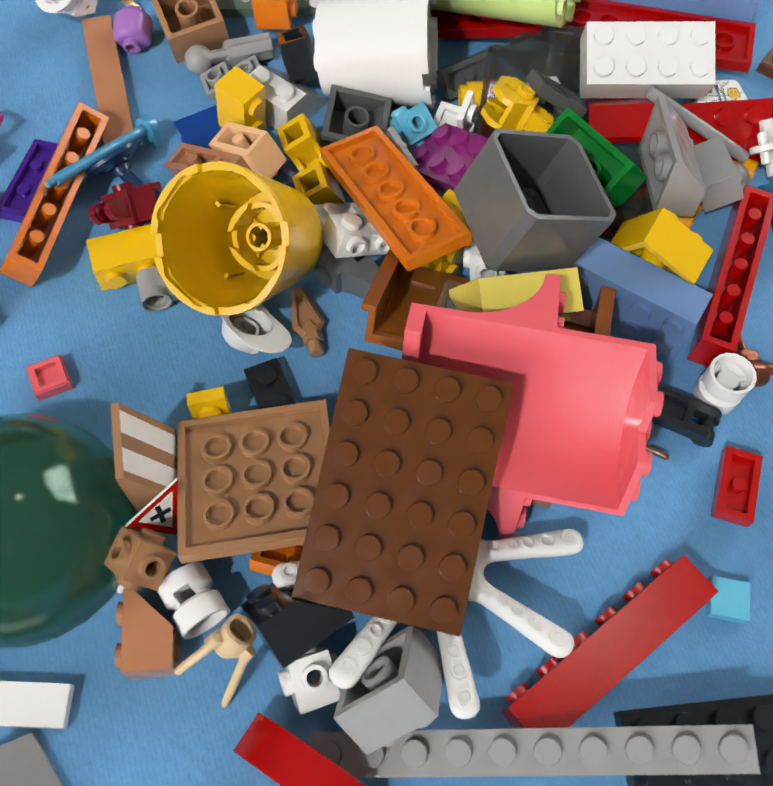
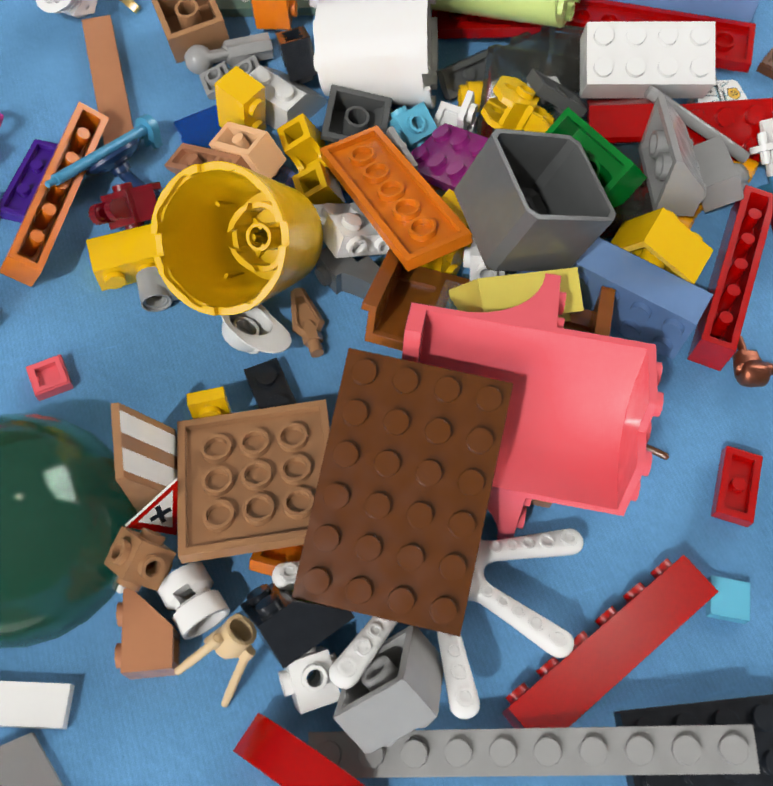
(132, 29): medium lavender head -> none
(678, 413): black plate -> none
(725, 382): white wheel -> none

